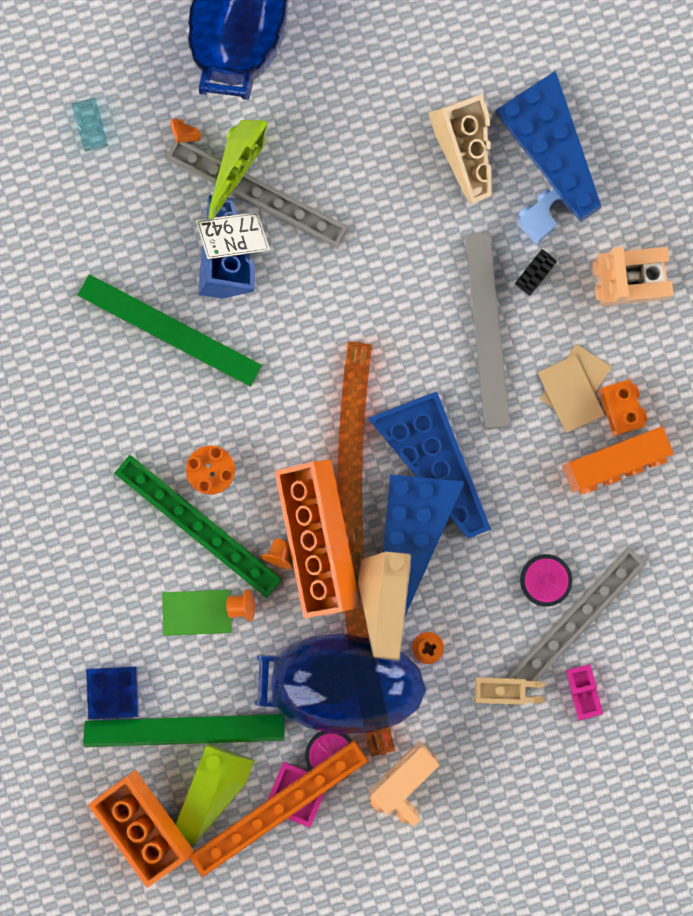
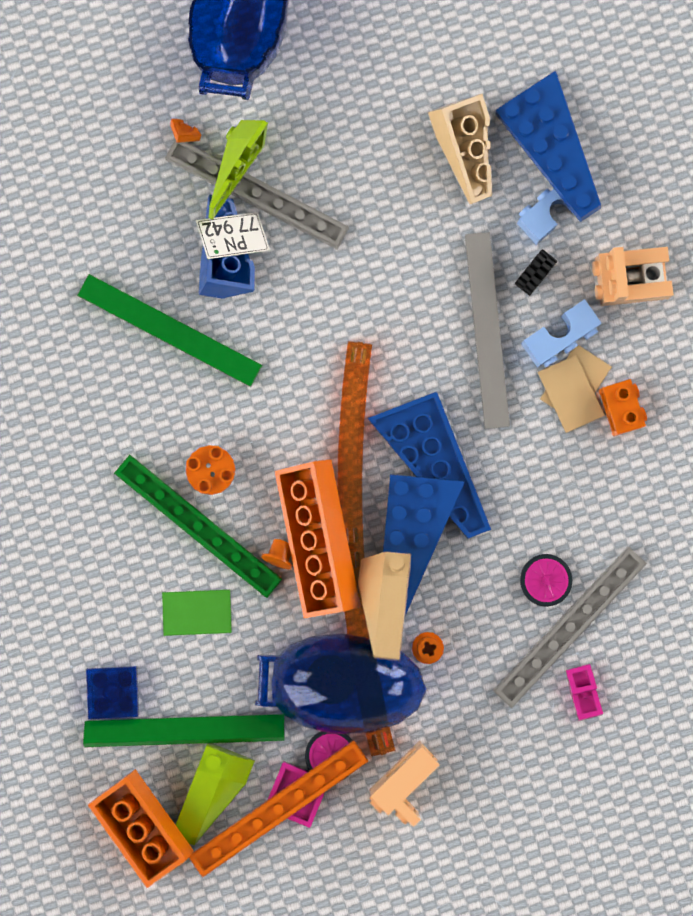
(89, 124): clear light blue plate -> none
(241, 606): orange piece -> none
(506, 690): tan hinge -> none
(580, 323): none -> light blue arch
(625, 457): orange brick -> none

